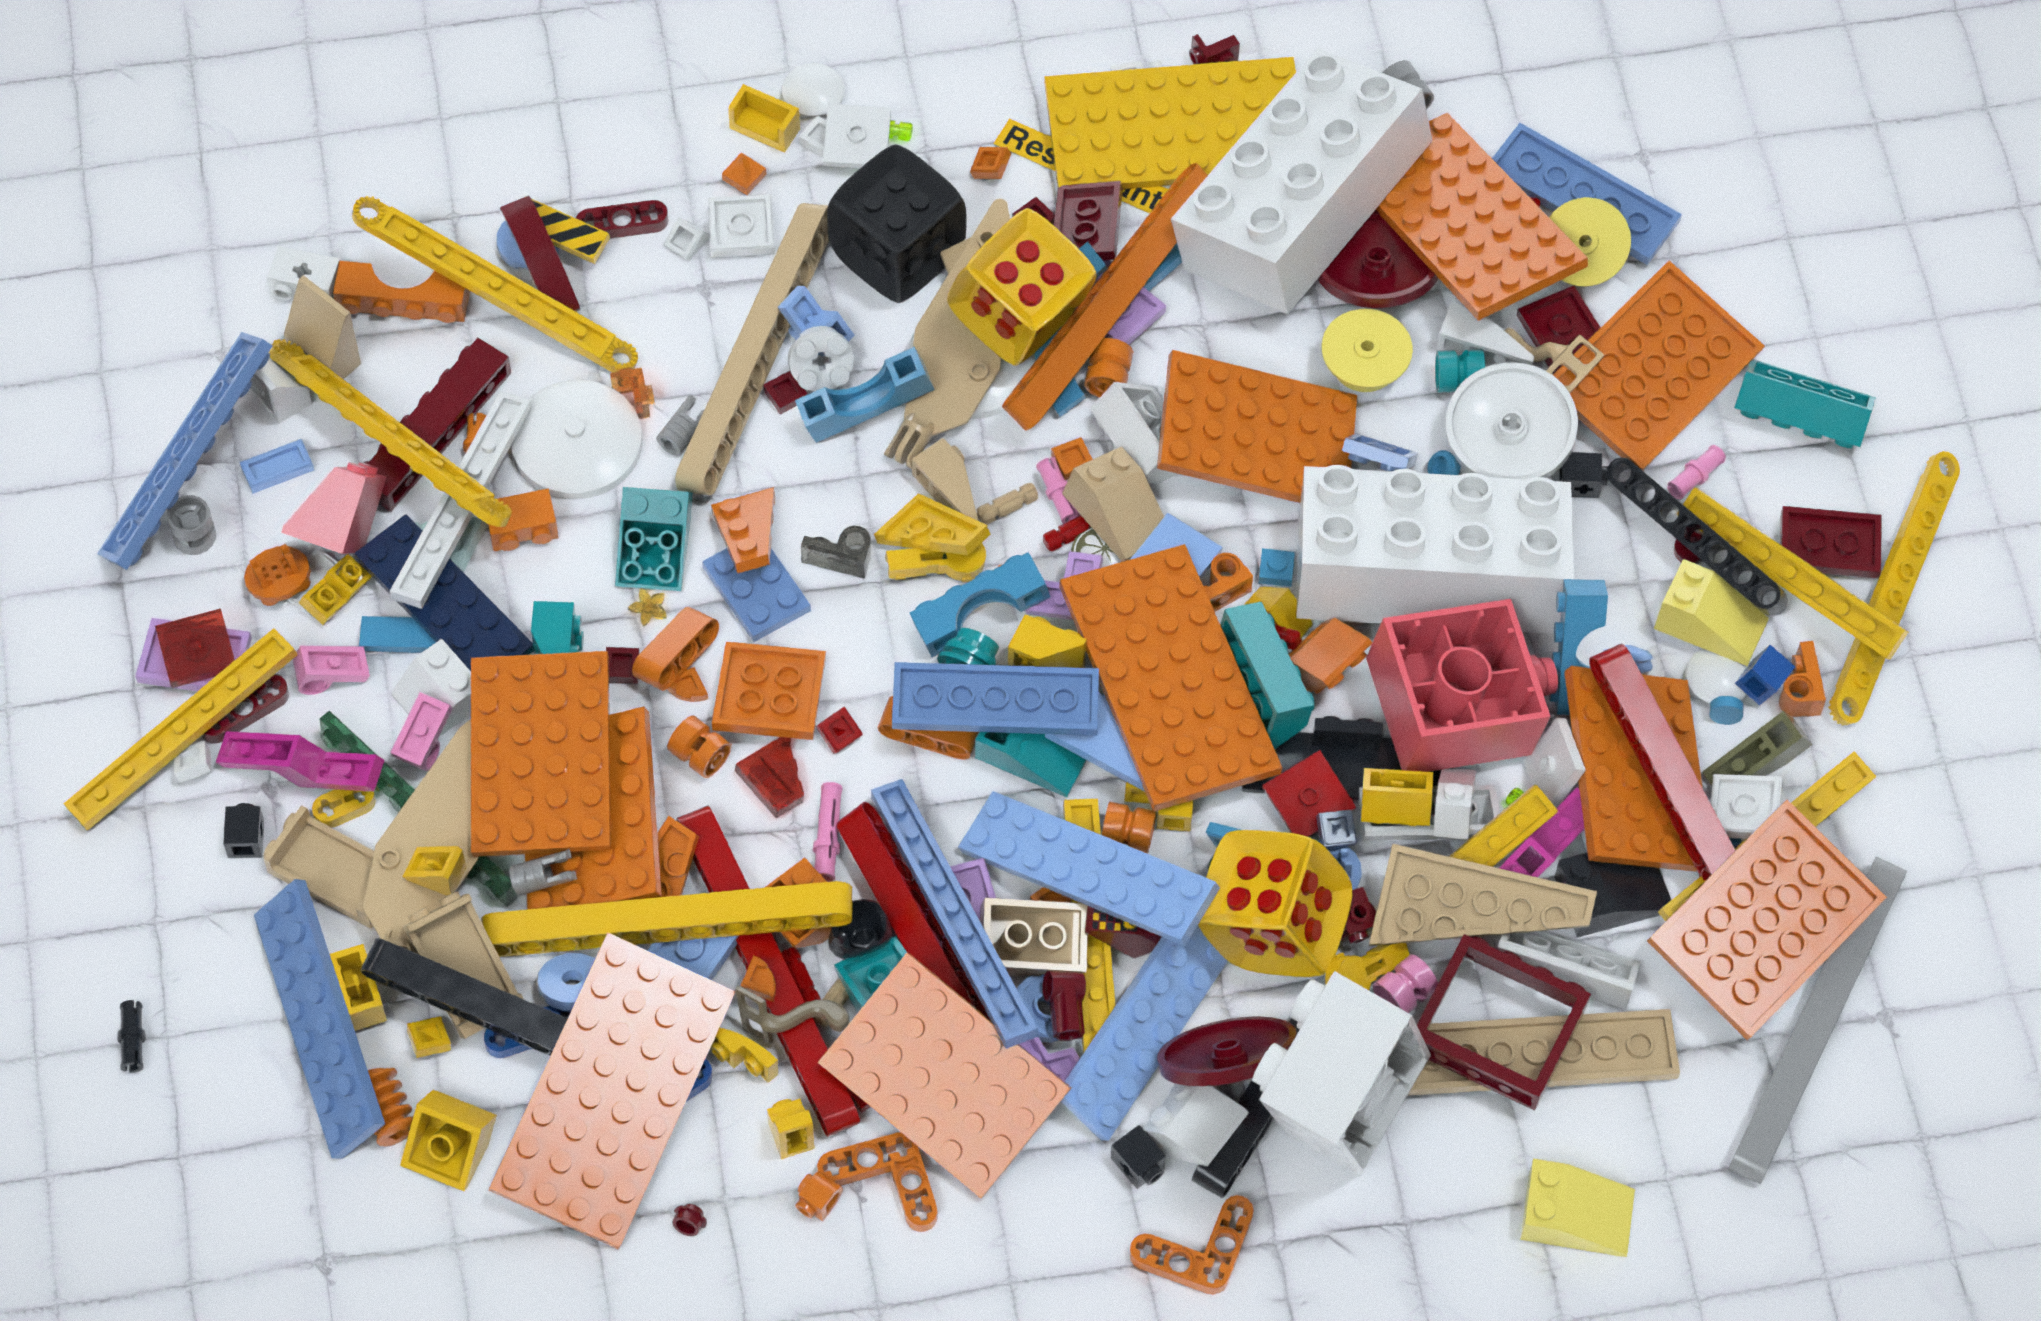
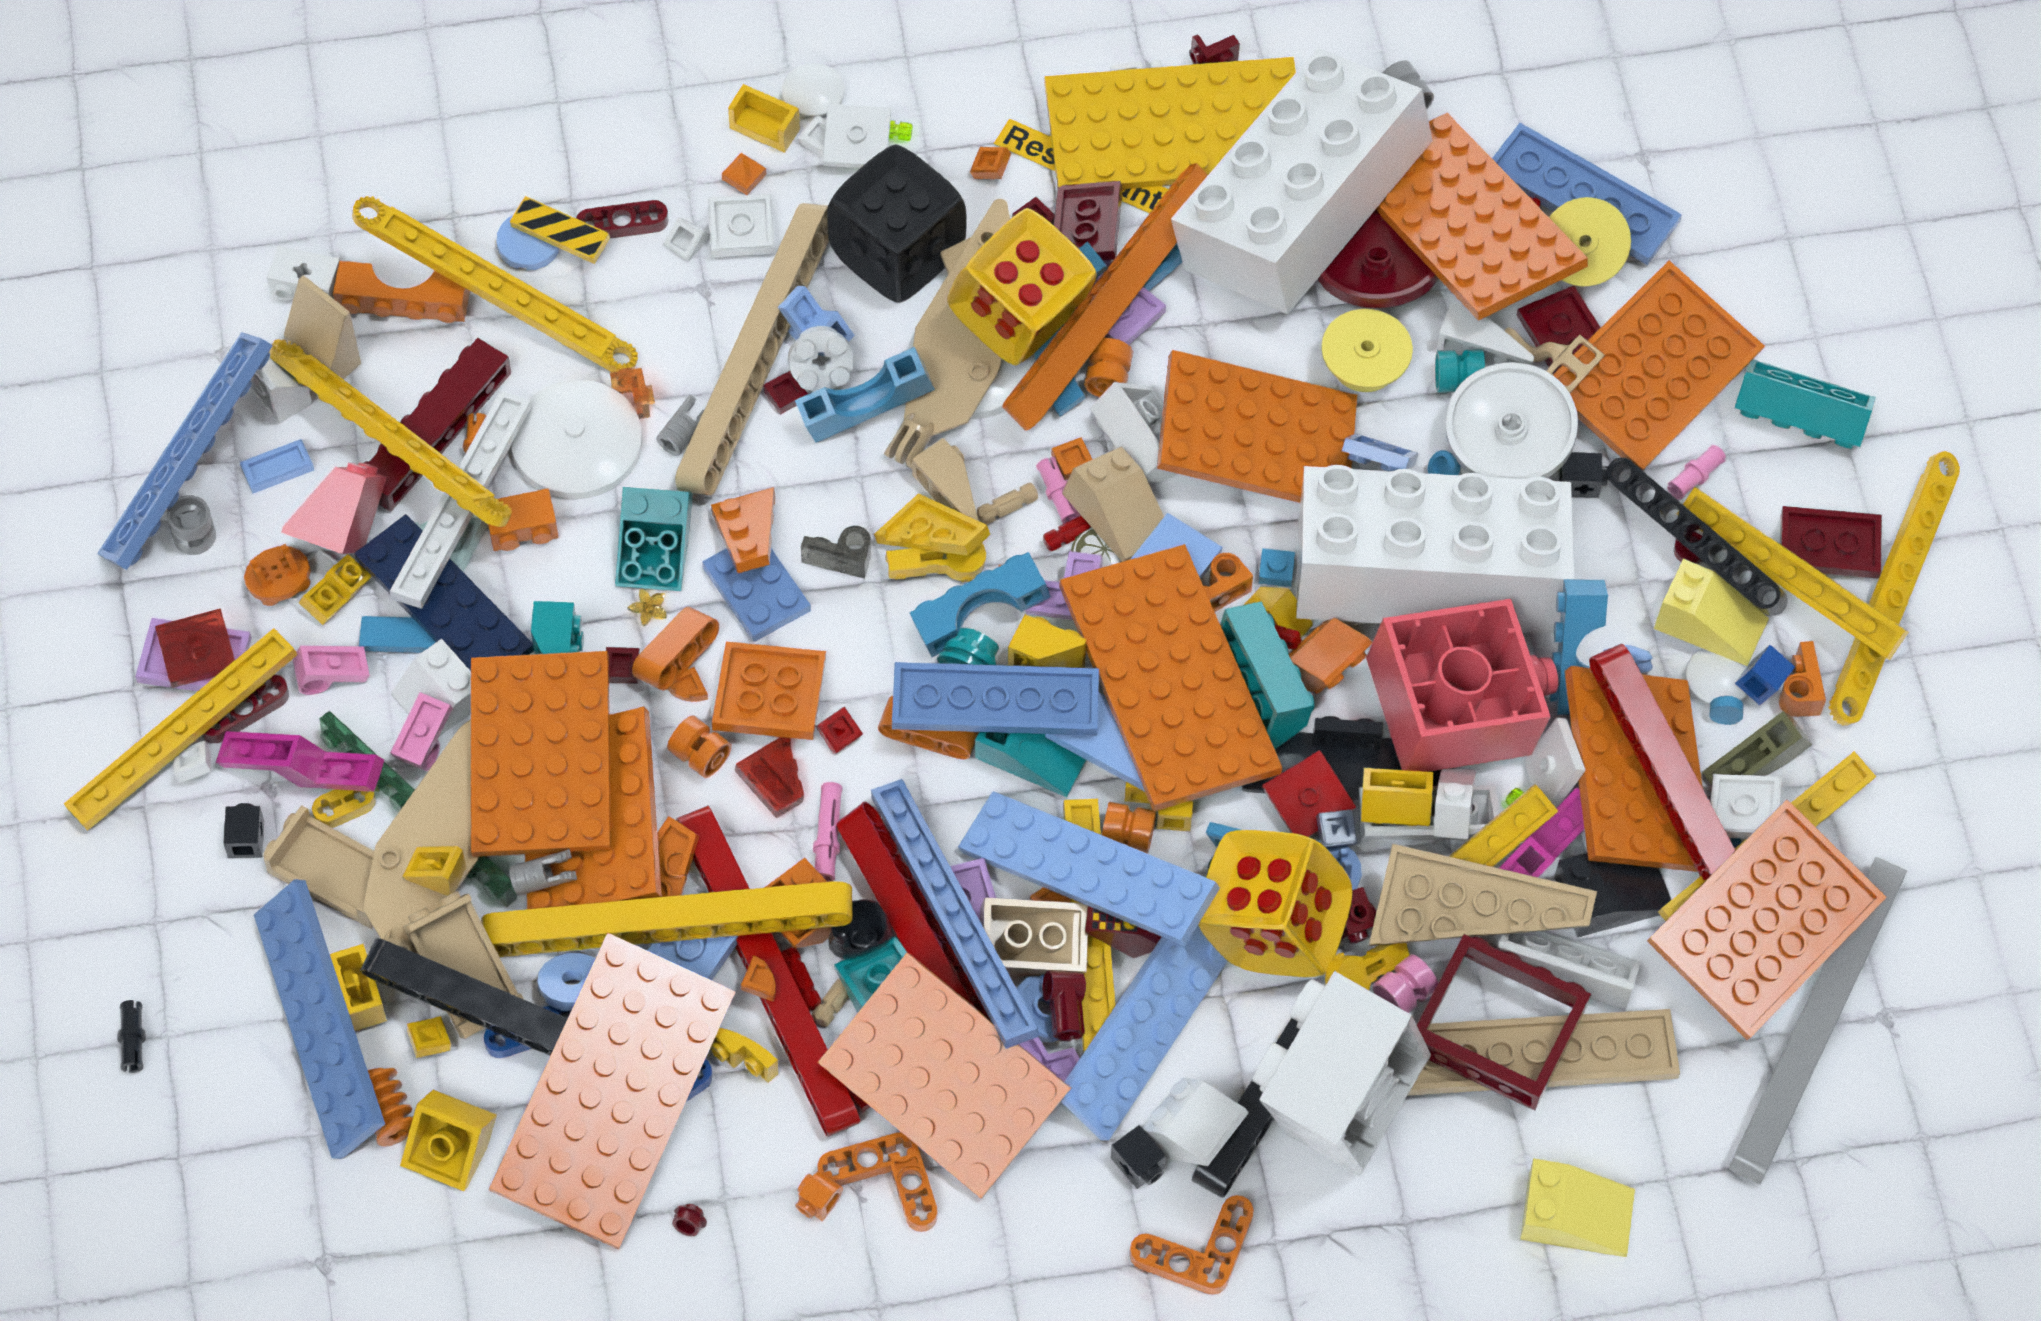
(539, 251): dark red slope -> none
(791, 1127): yellow arch -> none
(830, 1011): dark tan piece -> none
(1222, 1050): dark red dish -> none

